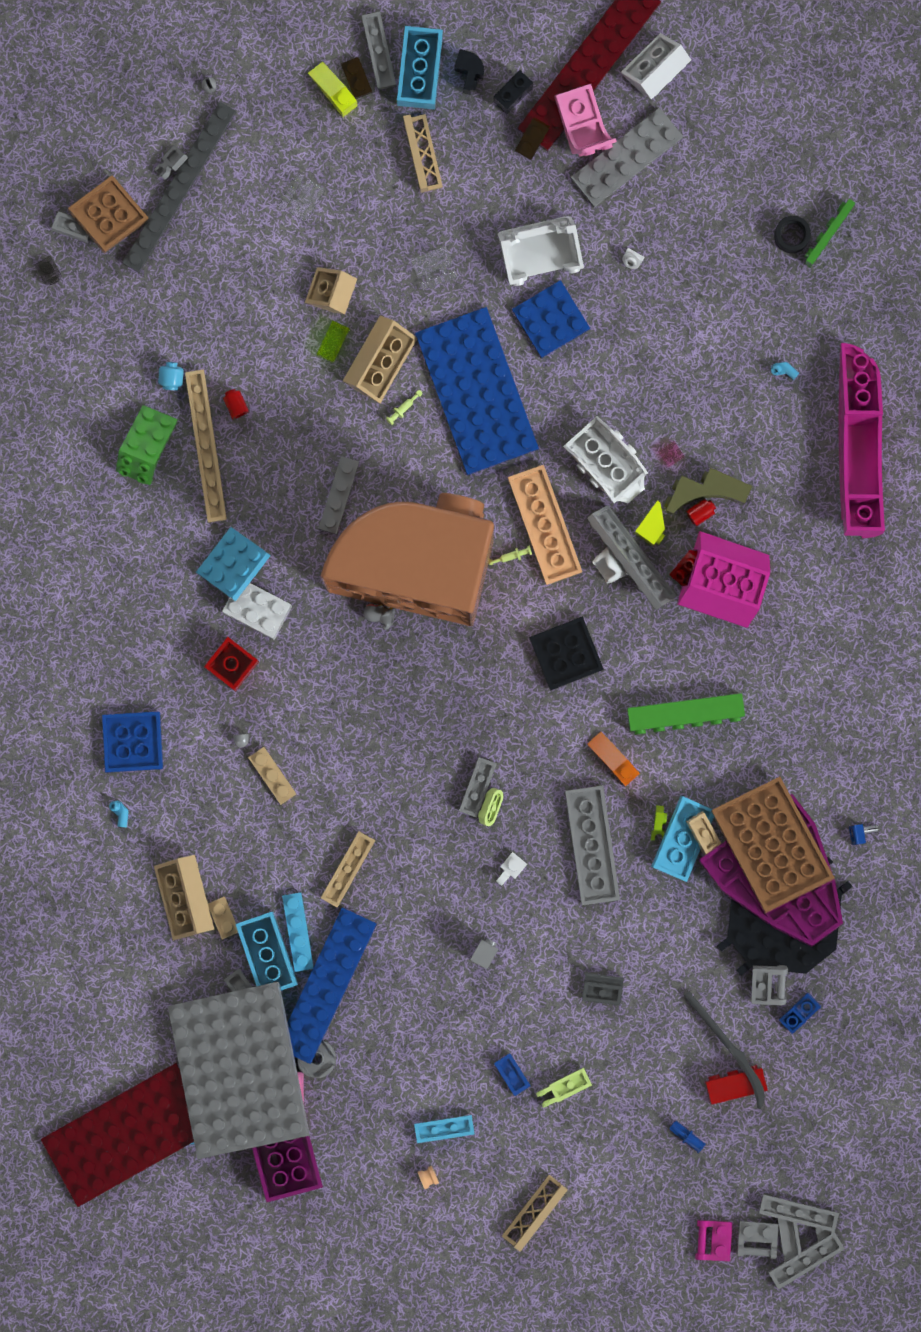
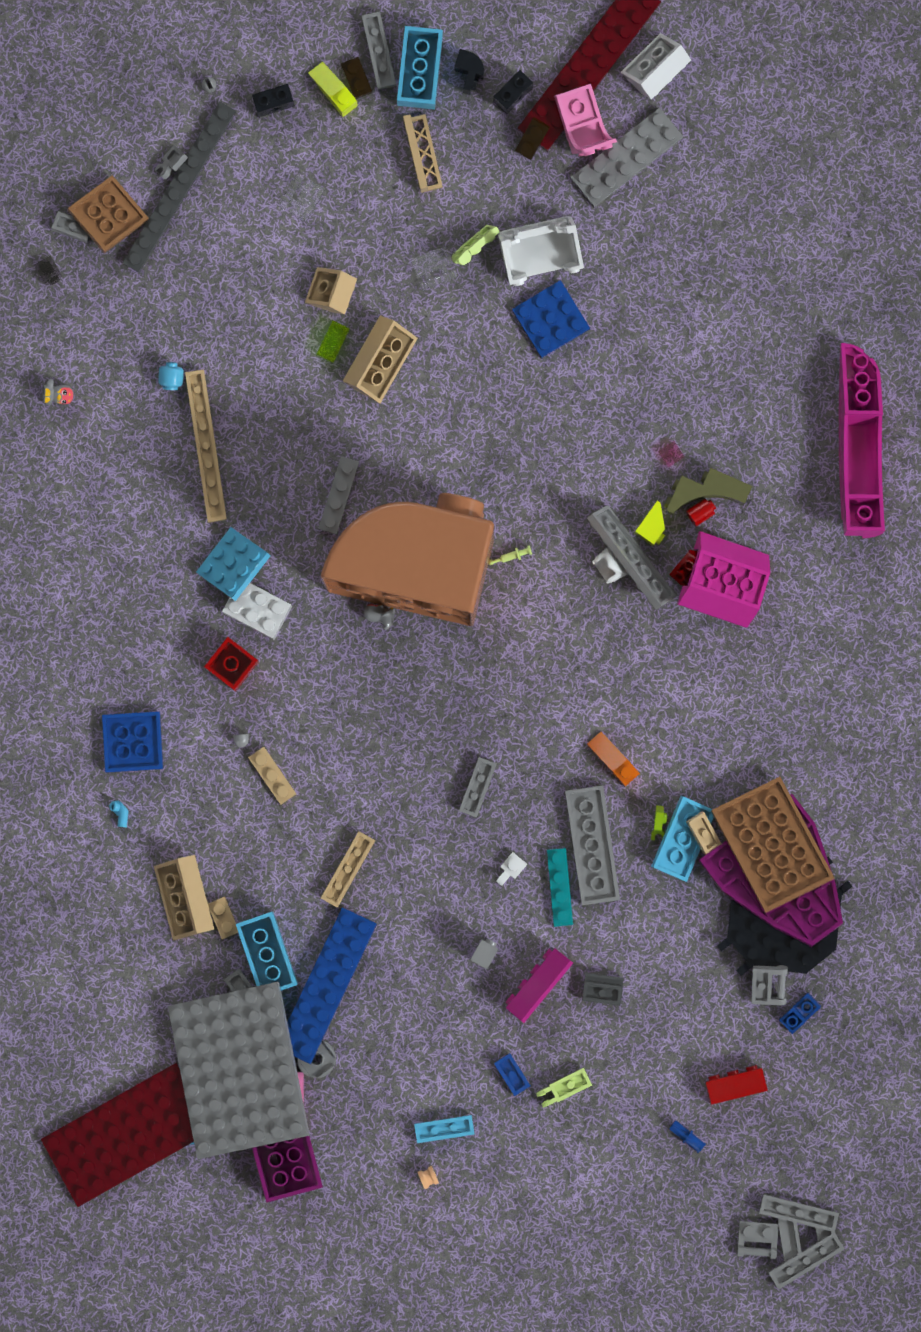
(59, 394): none -> animal
(145, 444): bright green bracket -> none
(235, 404): red brick -> none
(273, 100): none -> black brick
(298, 932): medium azure plate -> none
(404, 407): yellowish green piece -> none
(474, 244): none -> yellowish green hinge
(477, 391): blue plate -> none
(490, 807): yellowish green plate -> none
(539, 984): none -> dark pink slope
(539, 1219): tan fence -> none
(545, 525): light nougat plate -> none
(559, 887): none -> teal plate
(566, 653): black plate -> none
(608, 461): white slope -> none
(632, 259): white plate -> none
(686, 712): bright green brick -> none
(719, 1241): dark pink plate -> none
(736, 1053): dark grey piece -> none
(784, 368): medium azure arm -> none
(792, 220): black tyre -> none
(833, 225): bright green plate -> none
(858, 833): blue piece -> none

